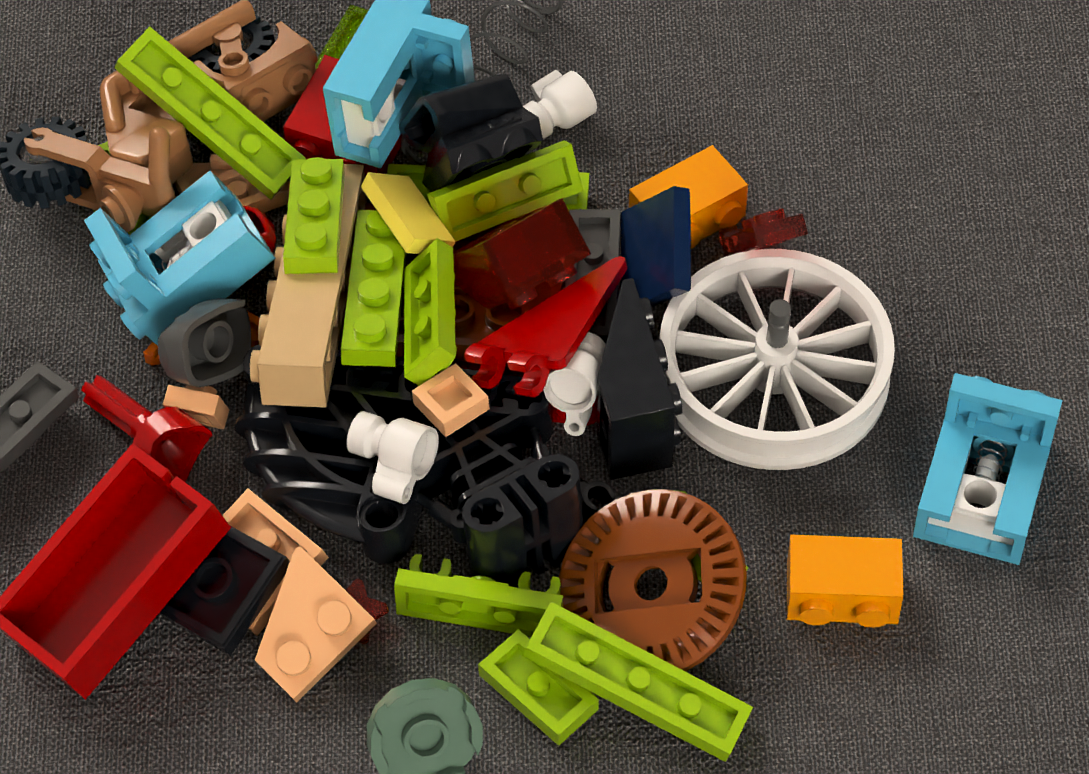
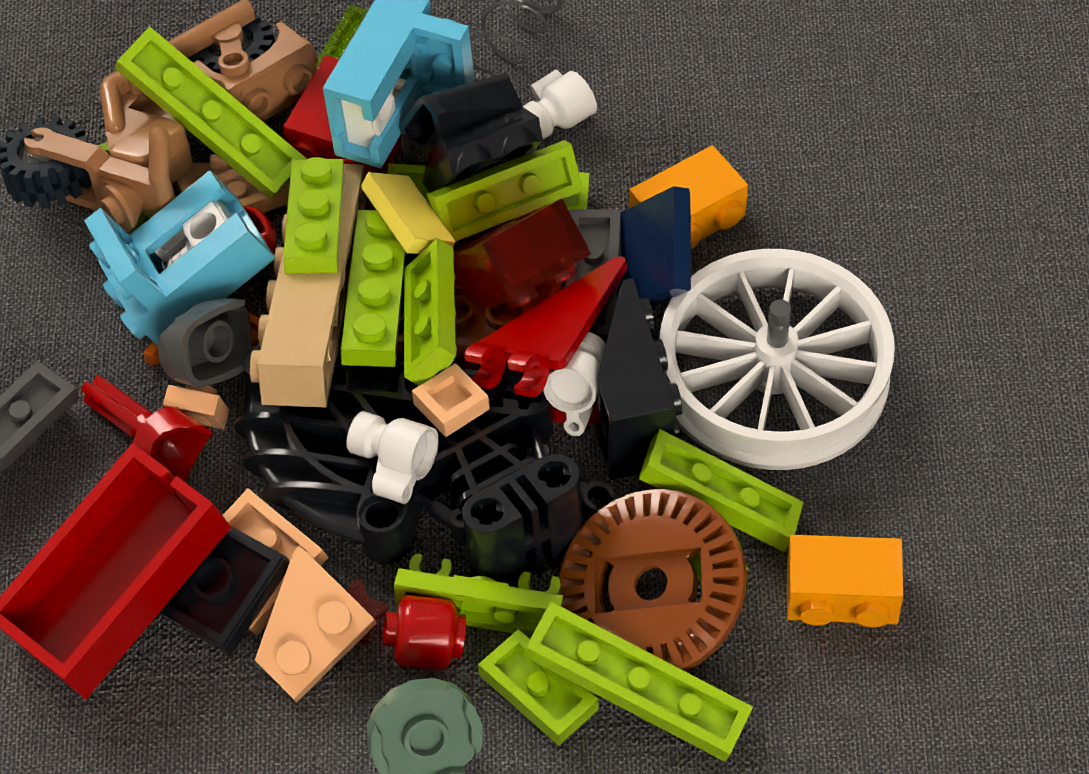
(425, 632): none -> red head
(730, 491): none -> lime plate
(762, 232): clear red plate -> none
(997, 431): medium azure brick -> none

